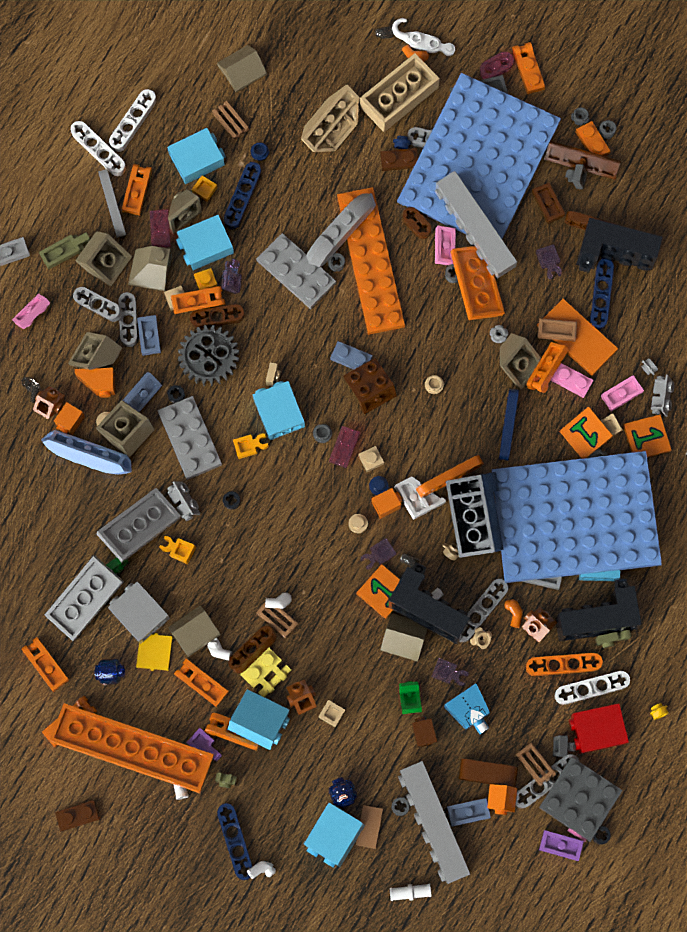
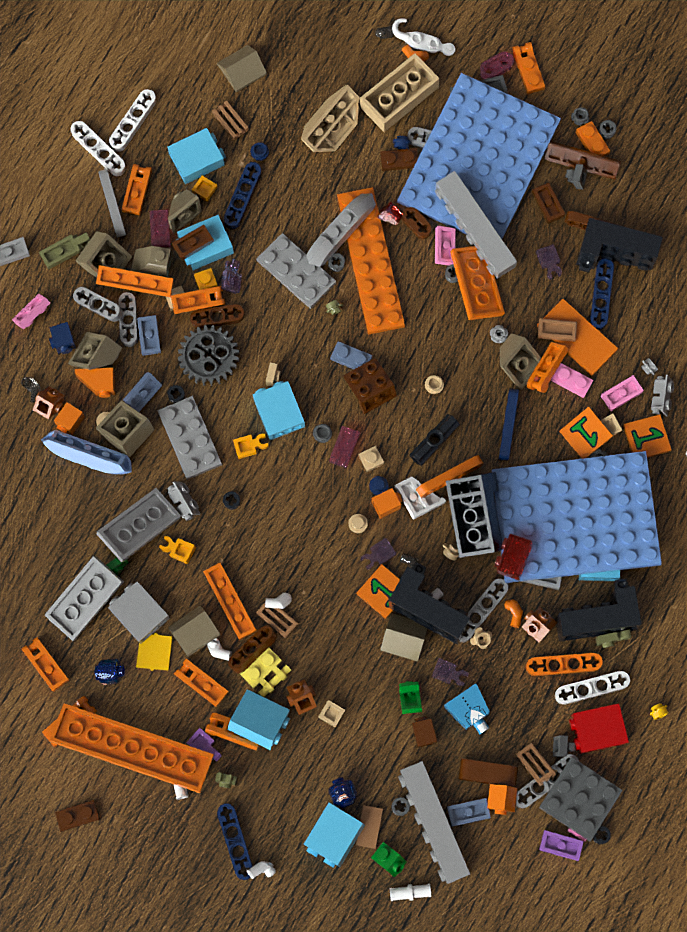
(62, 338): none -> dark blue brick
(134, 281): none -> orange plate
(192, 242): none -> reddish brown plate
(229, 601): none -> orange plate
(334, 307): none -> olive plate
(389, 859): none -> green bracket
(390, 214): none -> clear red slope
(426, 448): none -> black piece
(514, 556): none -> clear red brick

